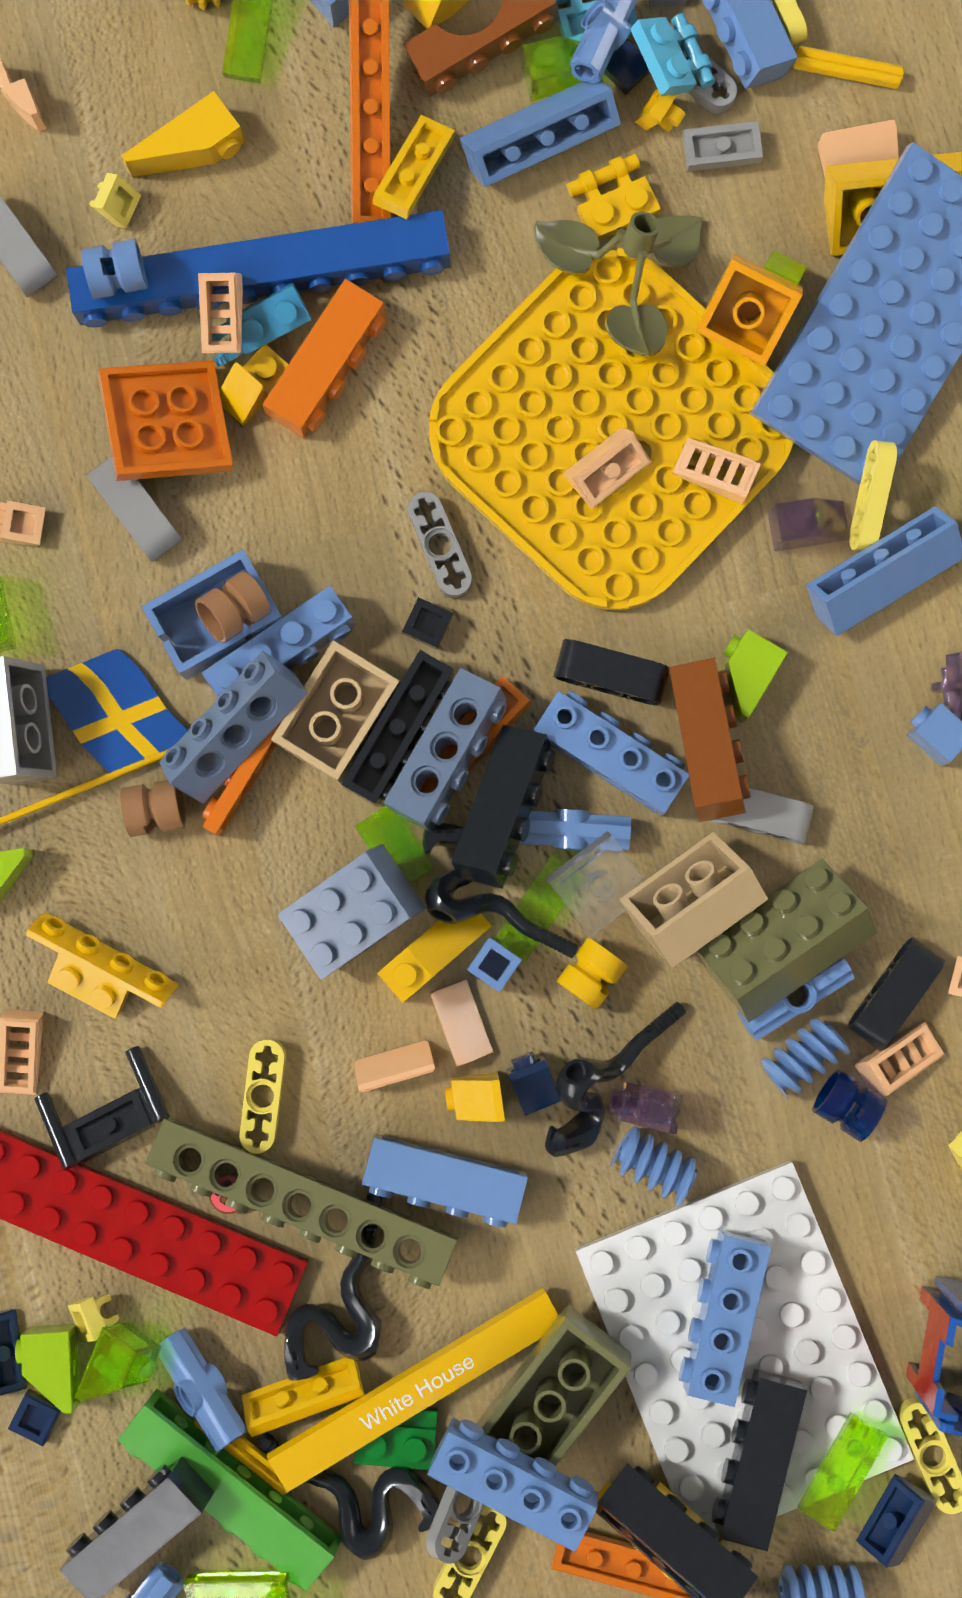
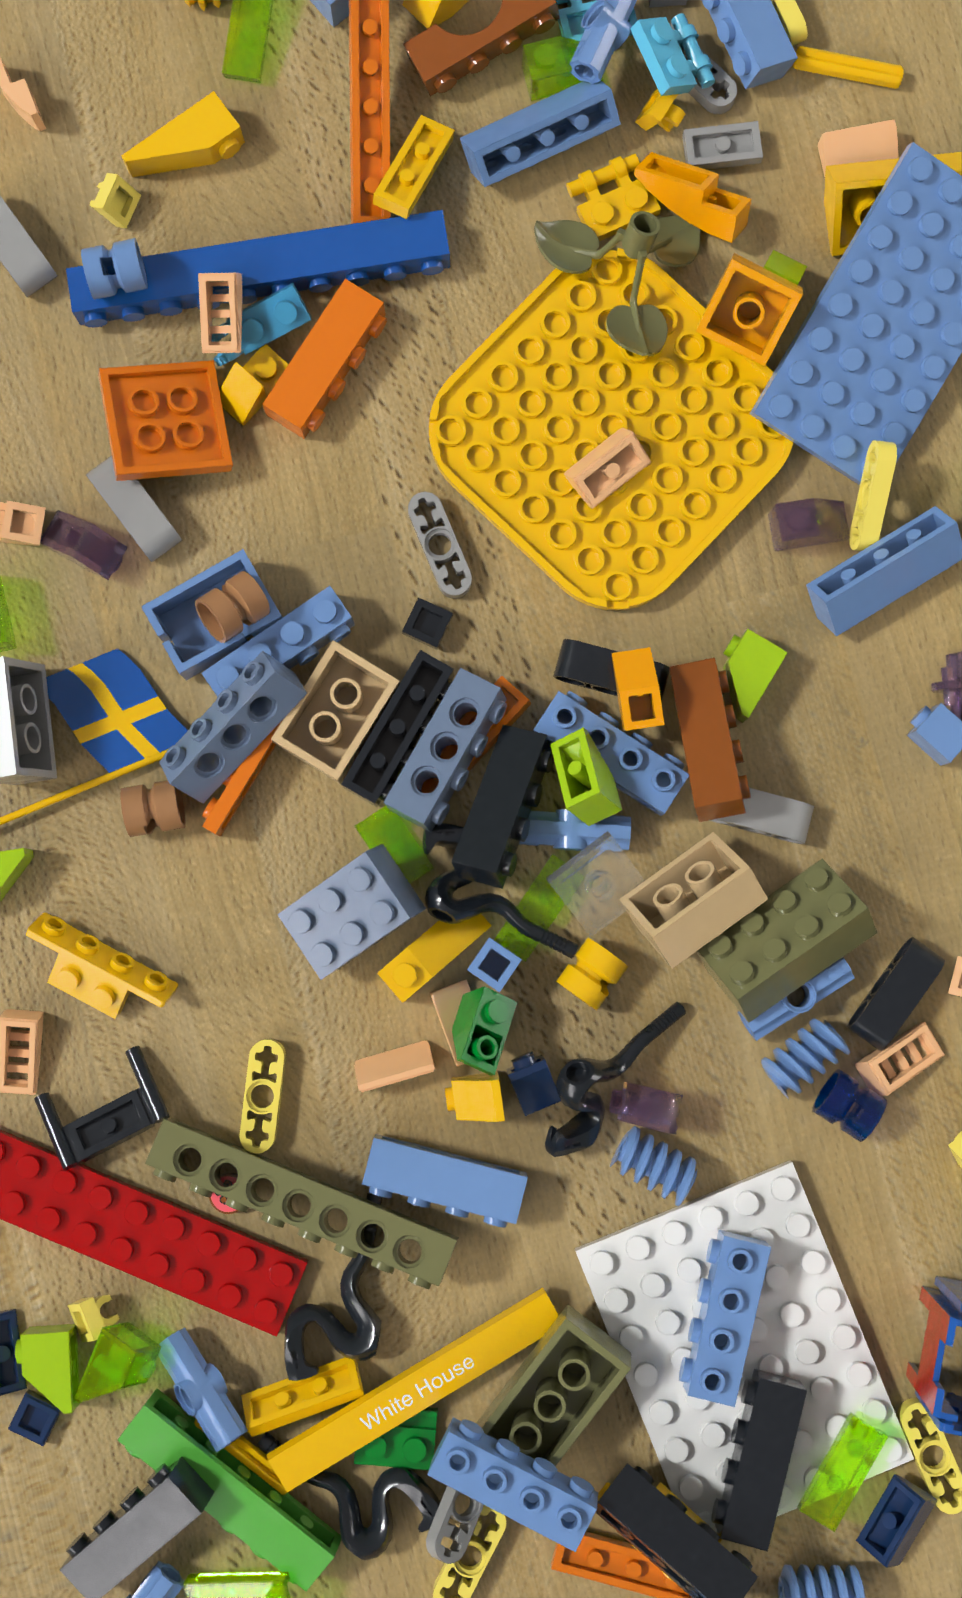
(84, 544): none -> slope
(482, 1028): none -> green slope
(585, 778): none -> lime slope
(626, 67): dark blue tile -> none
(637, 689): none -> light orange slope
(694, 195): none -> light orange slope
(734, 461): light nougat slope -> none

